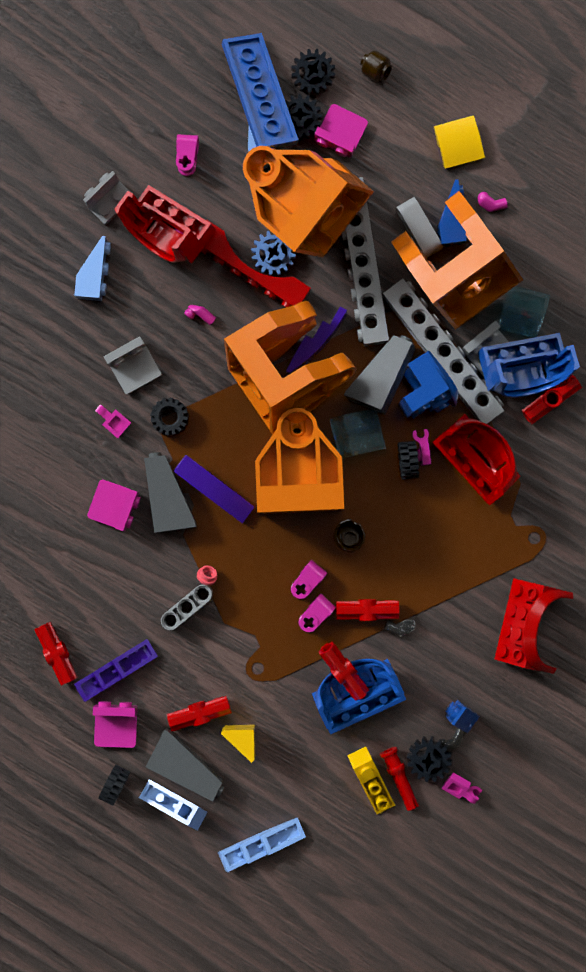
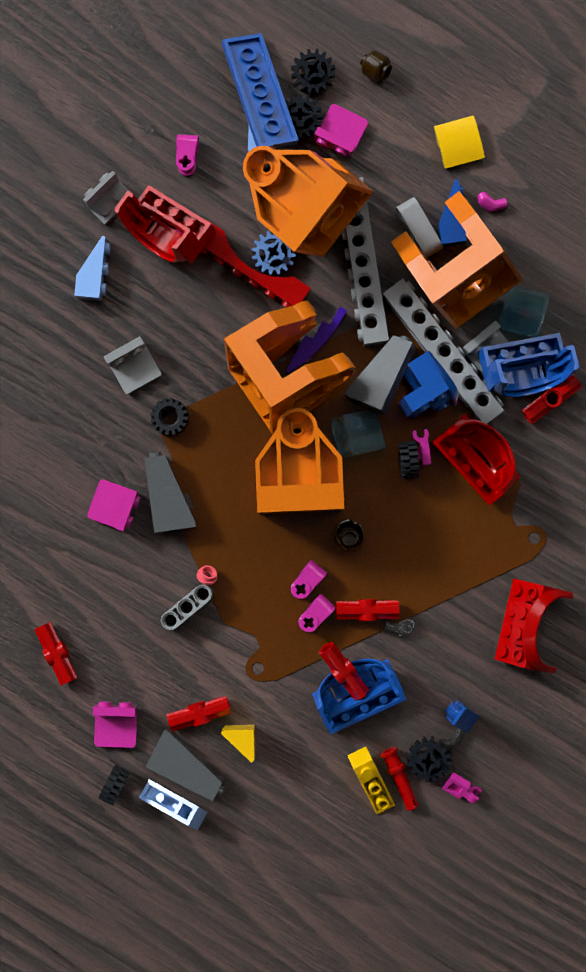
(115, 422): dark pink plate -> none
(115, 670): dark purple slope -> none
(200, 311): dark pink arm -> none
(213, 488): dark purple slope -> none
(261, 844): light blue slope -> none

